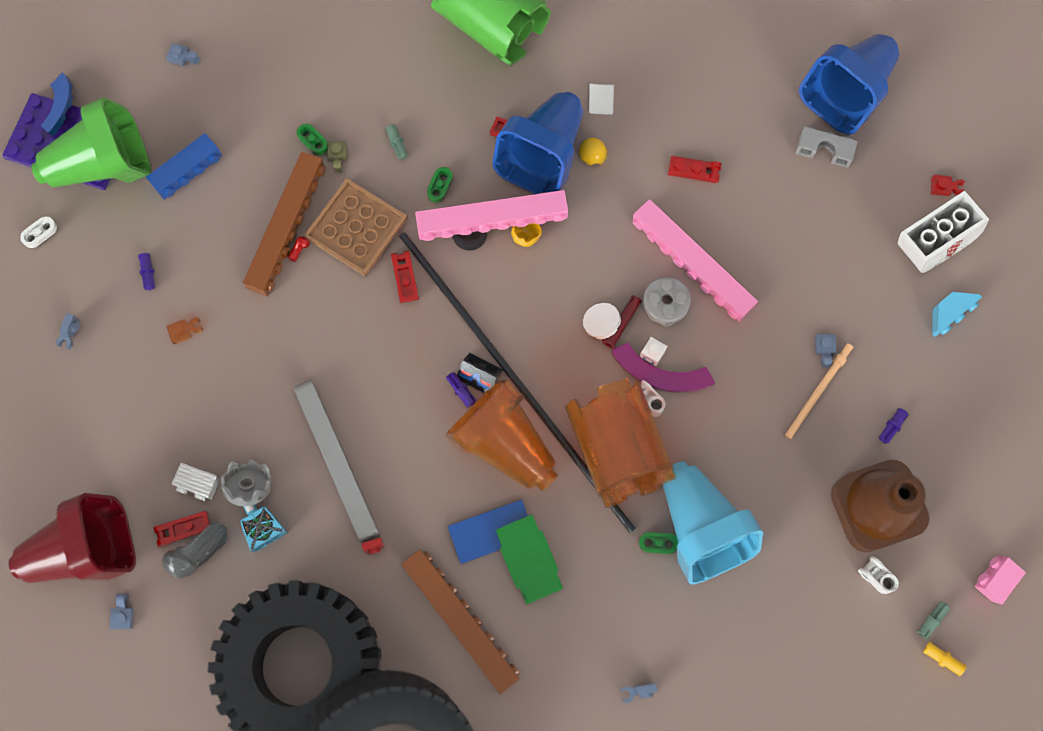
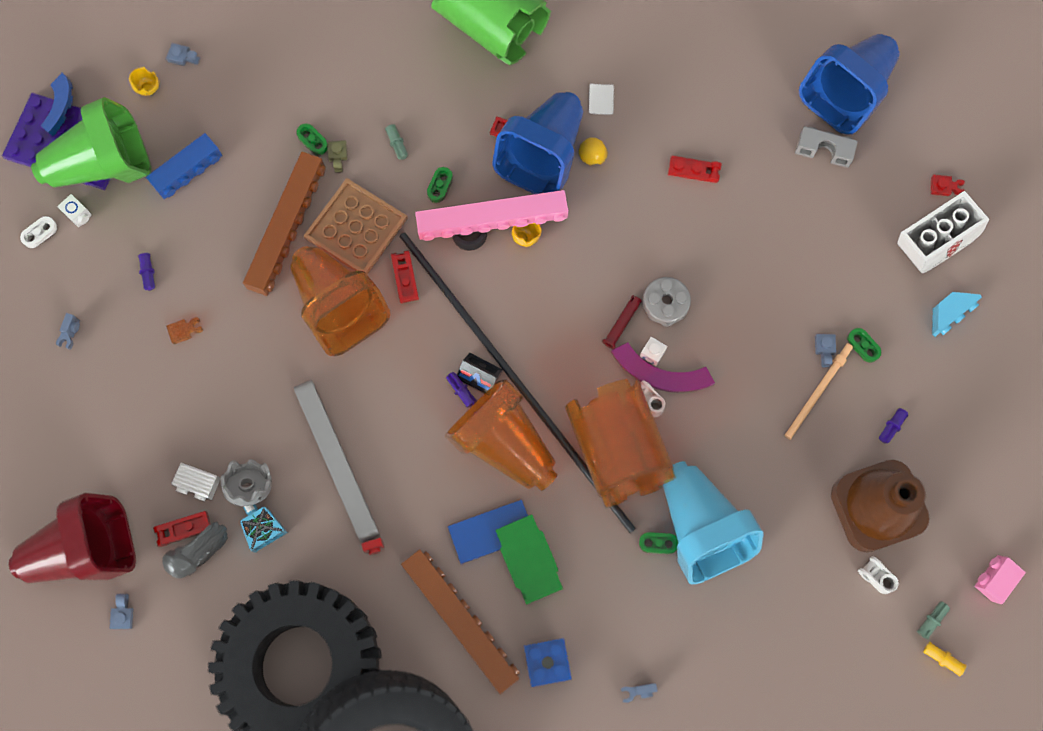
(74, 210): none -> white brick
(143, 81): none -> yellow hair
(300, 243): red arm -> none
(338, 303): none -> clear orange cone
(547, 662): none -> blue piece
(601, 320): white tile -> none
(694, 261): bright pink brick -> none
(865, 344): none -> green plate

